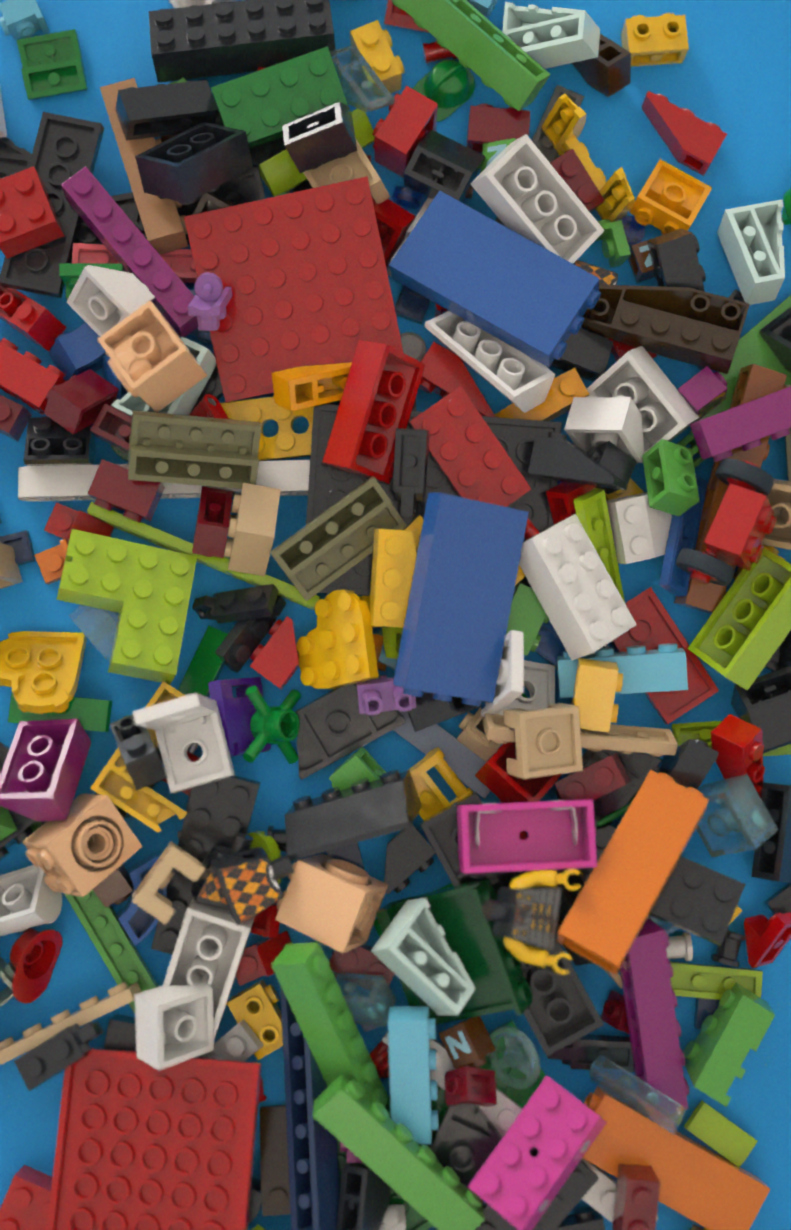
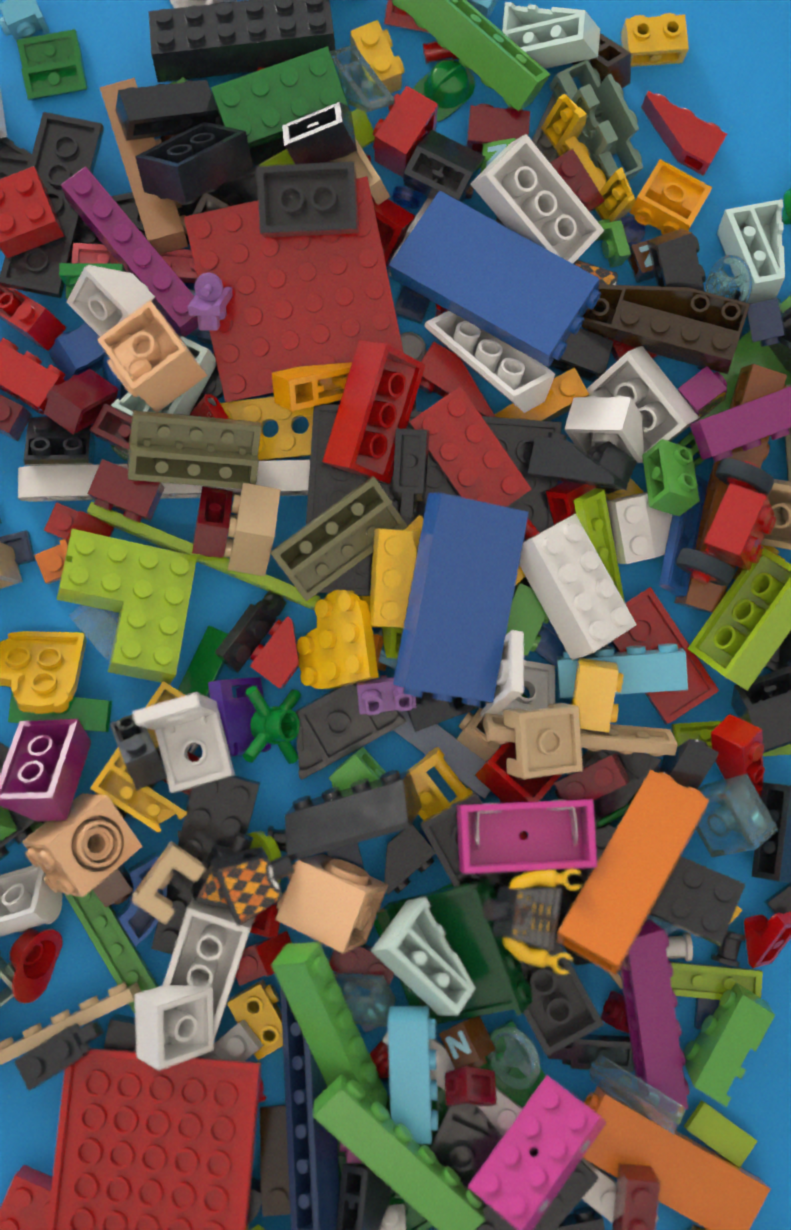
(237, 604): black hinge -> none
(307, 199): none -> black brick
(608, 118): none -> sand green piece
(723, 285): none -> clear light blue piece
(766, 321): none -> dark blue slope

